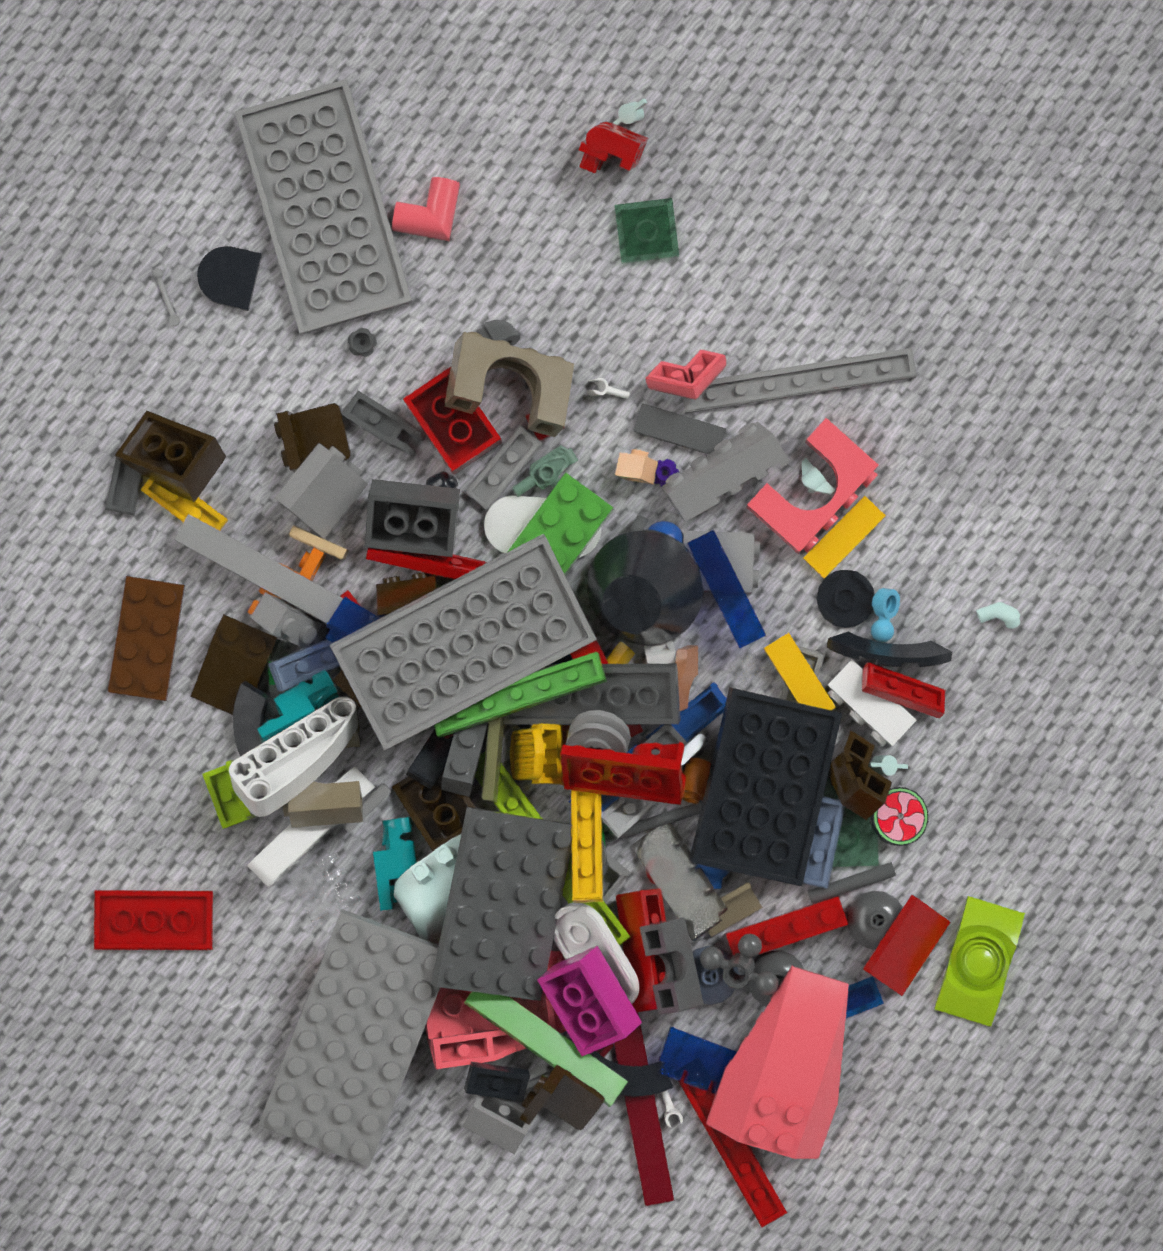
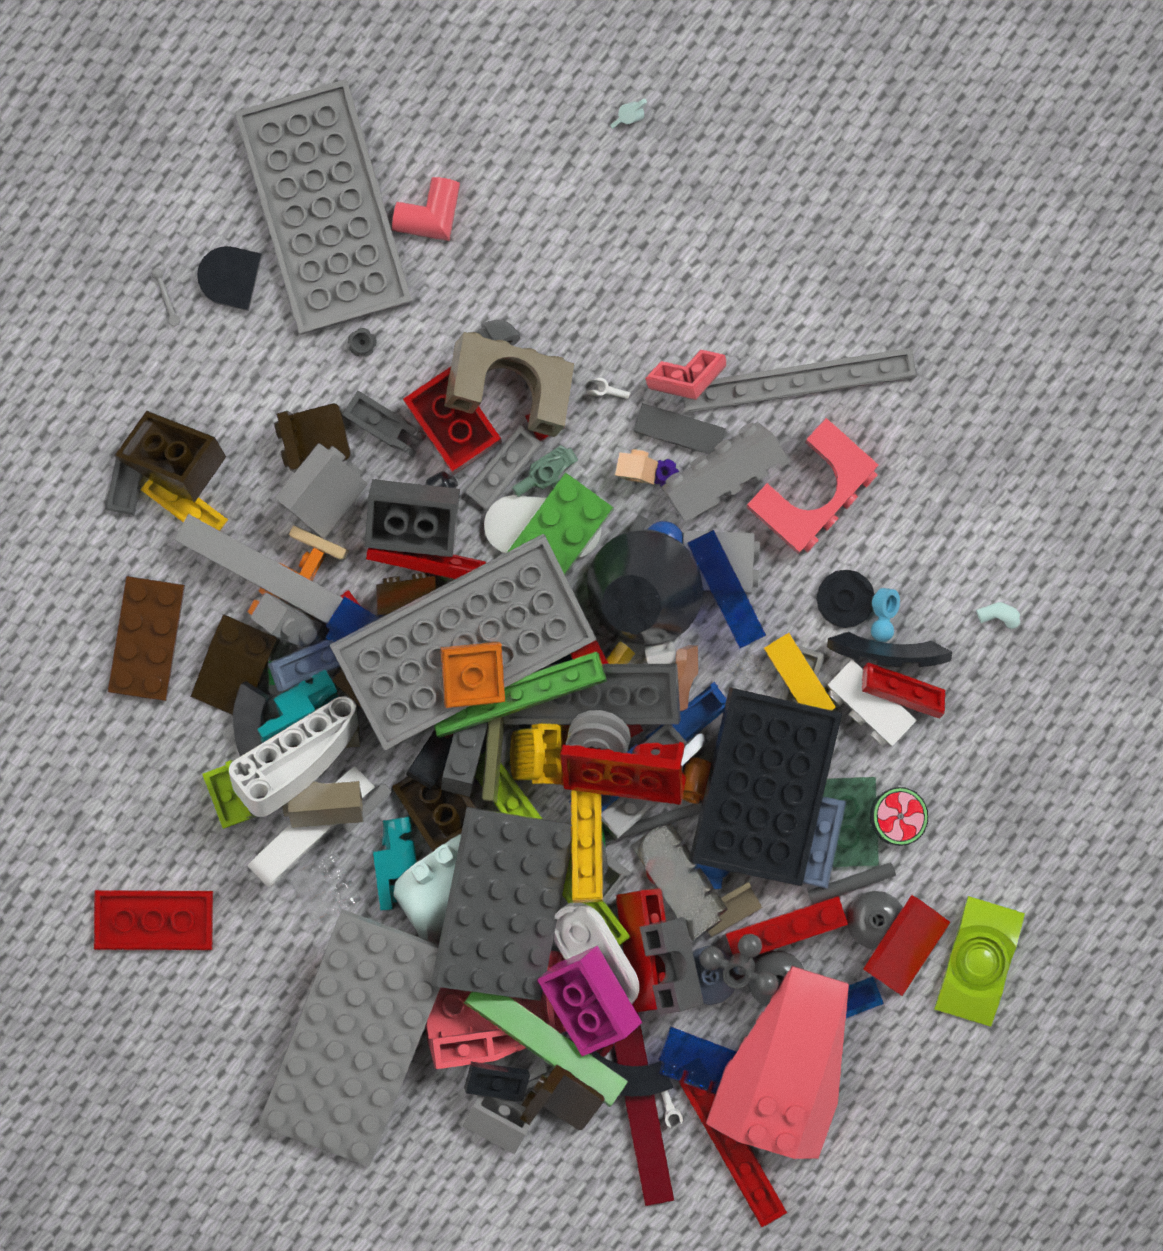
(472, 674): none -> orange tile
(610, 140): red hips -> none
(646, 230): clear green tile -> none
(814, 480): light aqua piece -> none
(844, 537): yellow tile -> none
(854, 782): dark brown brick -> none
(886, 765): light aqua piece -> none

